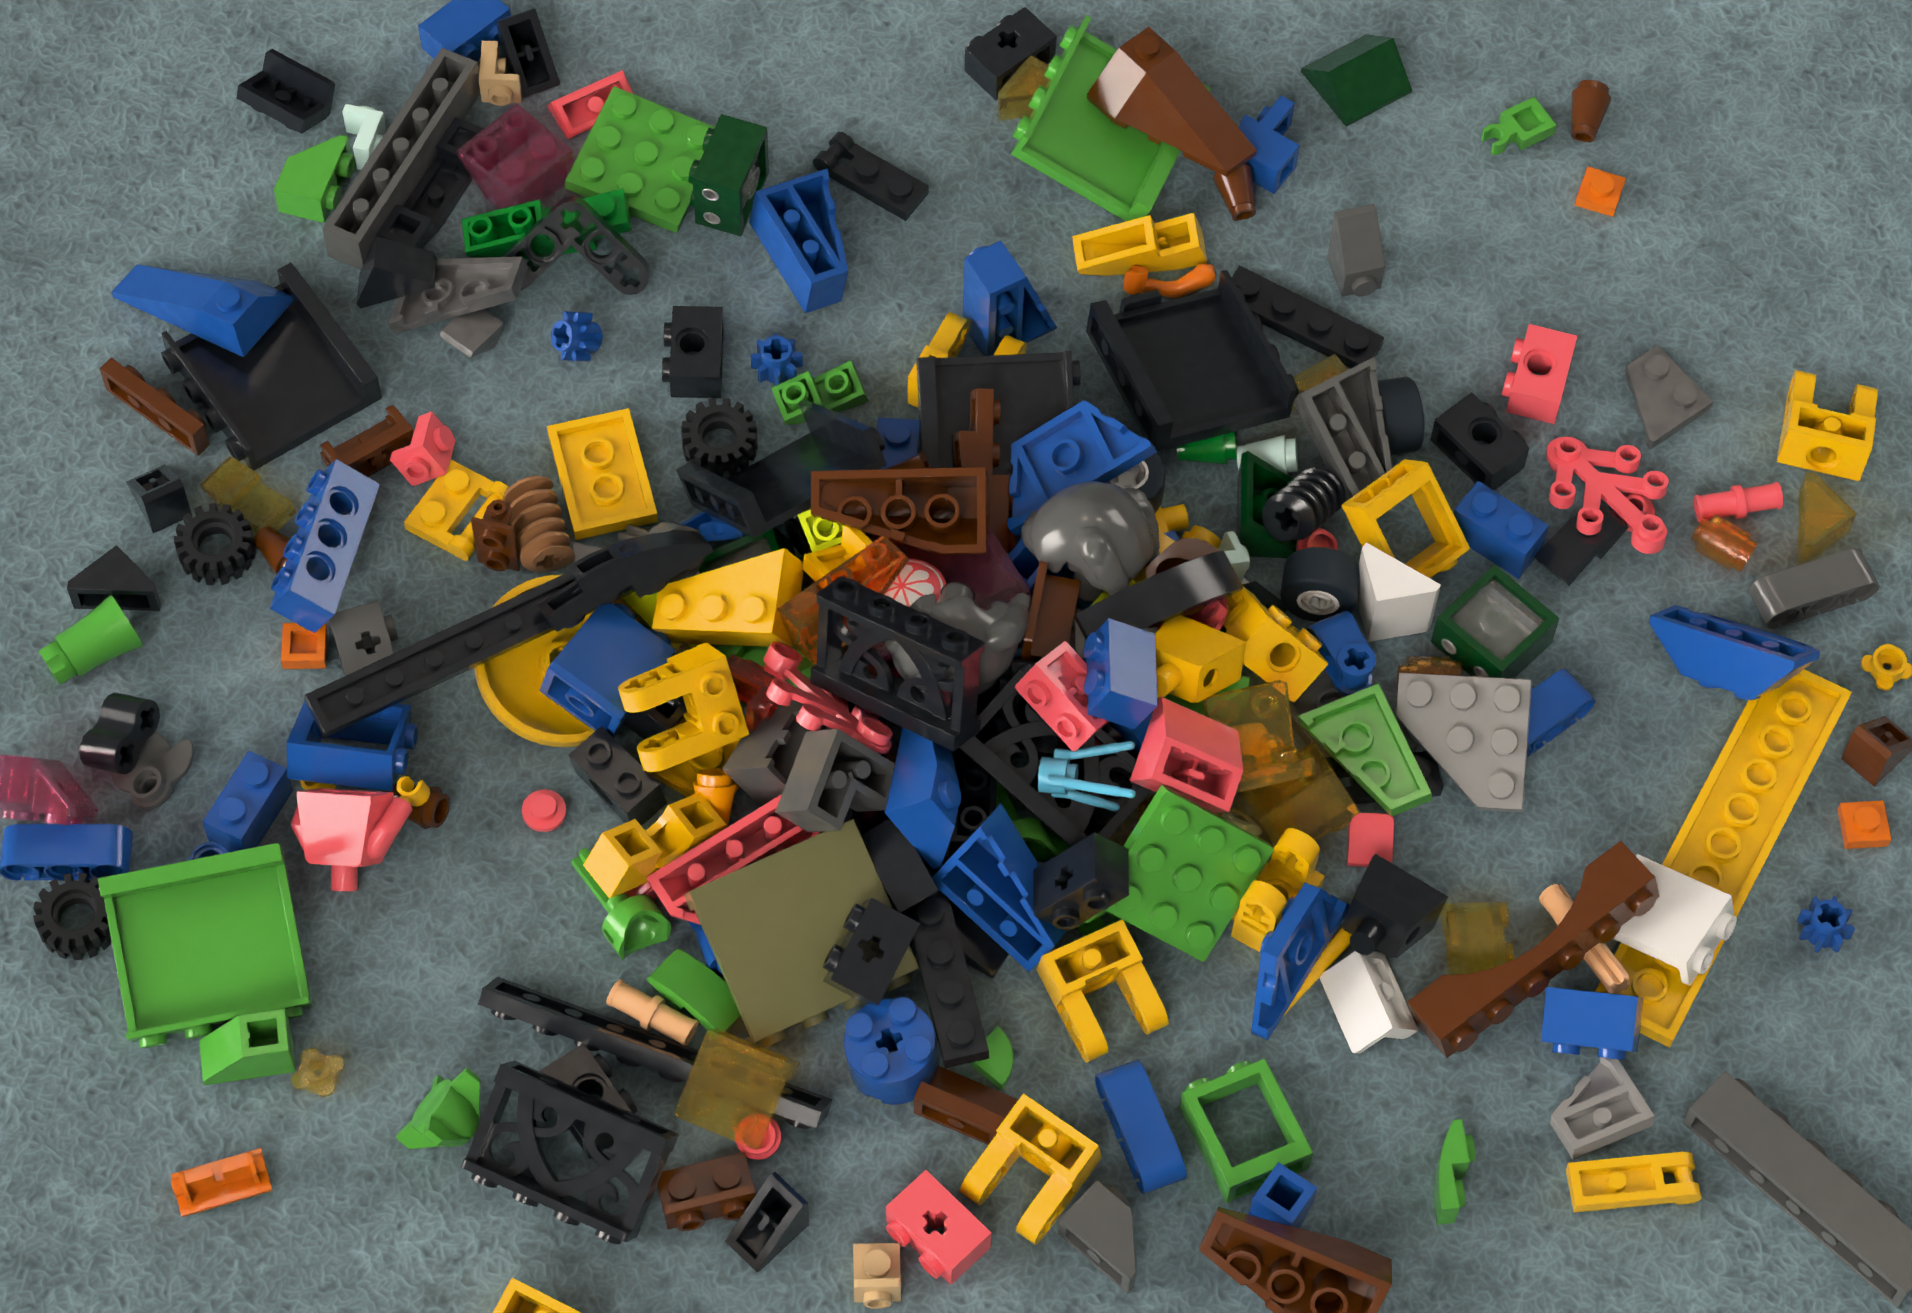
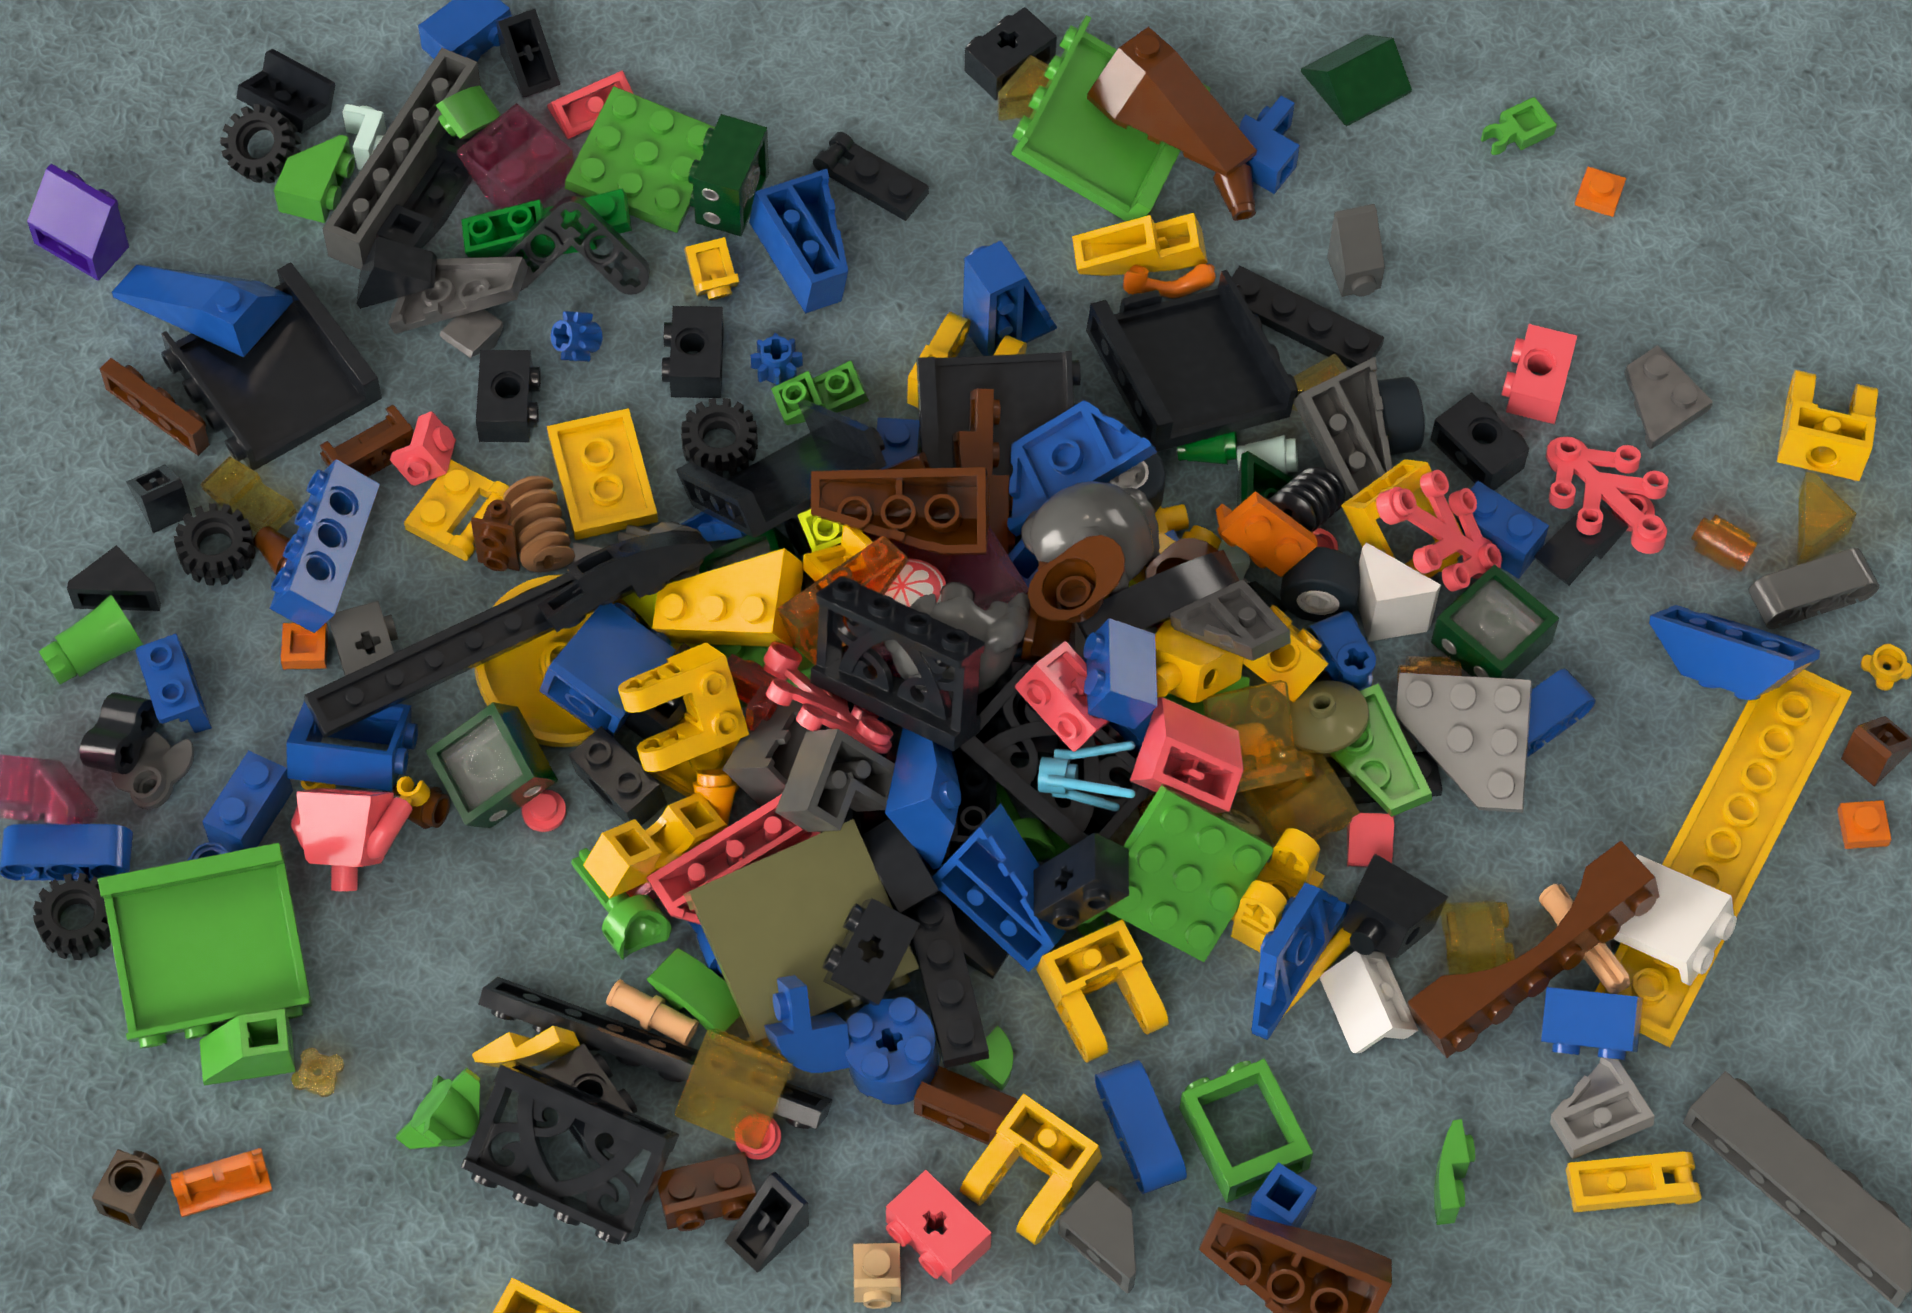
(77, 222): none -> slope
(134, 1206): none -> dark brown brick
(172, 683): none -> blue bracket
(243, 130): none -> black tyre
(467, 112): none -> bright green slope
(491, 765): none -> piece
(494, 82): tan bracket -> none
(503, 375): none -> black brick
(534, 1051): none -> yellow slope
(711, 268): none -> yellow bracket
(808, 1042): none -> blue brick
(1077, 580): none -> reddish brown piece
(1233, 621): none -> flat silver wing
(1265, 534): none -> orange bracket
(1329, 728): none -> olive dish
(1478, 552): none -> coral plant
(1589, 107): reddish brown cone -> none
(1738, 501): coral pin -> none
(1825, 924): blue gear -> none

